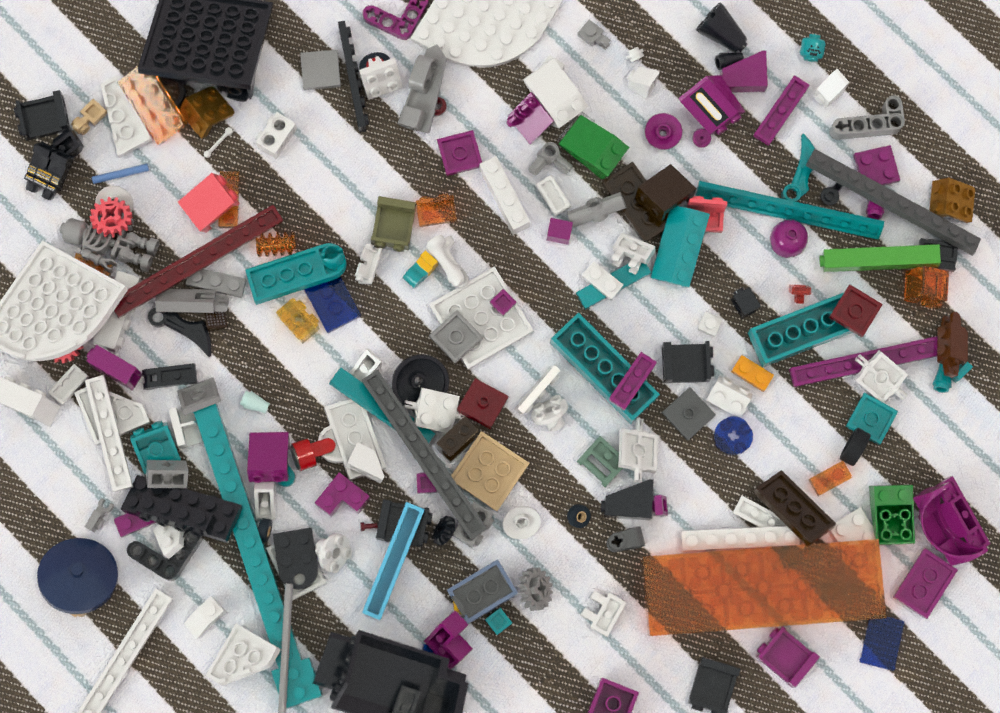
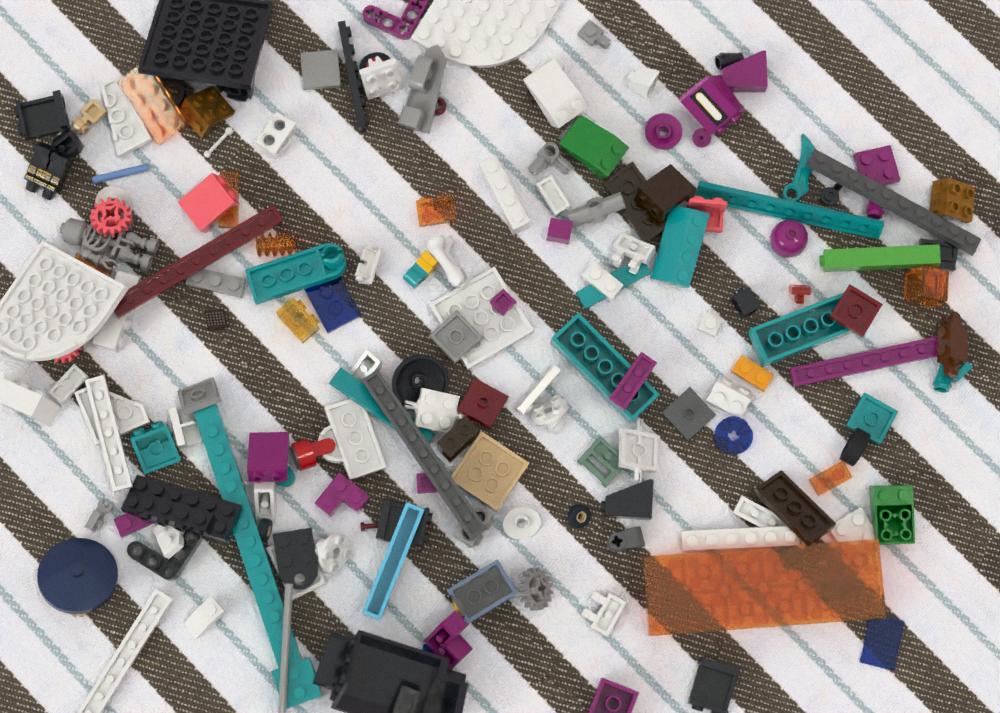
(114, 367): magenta brick -> none
(166, 474): light grey brick -> none
(170, 376): black plate -> none
(191, 301): light grey hinge -> none
(193, 330): black piece -> none
(242, 656): white plate -> none
(254, 402): light aqua cone -> none
(365, 462): white slope -> none
(393, 223): olive panel -> none
(444, 530): black gear -> none
(459, 153): magenta plate -> none
(498, 621): teal plate -> none
(530, 118): hinge -> none
(635, 54): white plate -> none
(659, 505): magenta plate -> none
(687, 363): black panel -> none
(722, 29): black cone -> none
(781, 110): magenta plate -> none
(786, 656): magenta panel -> none
(812, 48): teal head -> none
(831, 88): white slope -> none
(865, 122): light grey beam -> none
(881, 376): white plate -> none
(925, 583): magenta plate -> none
(950, 520): magenta piece -> none

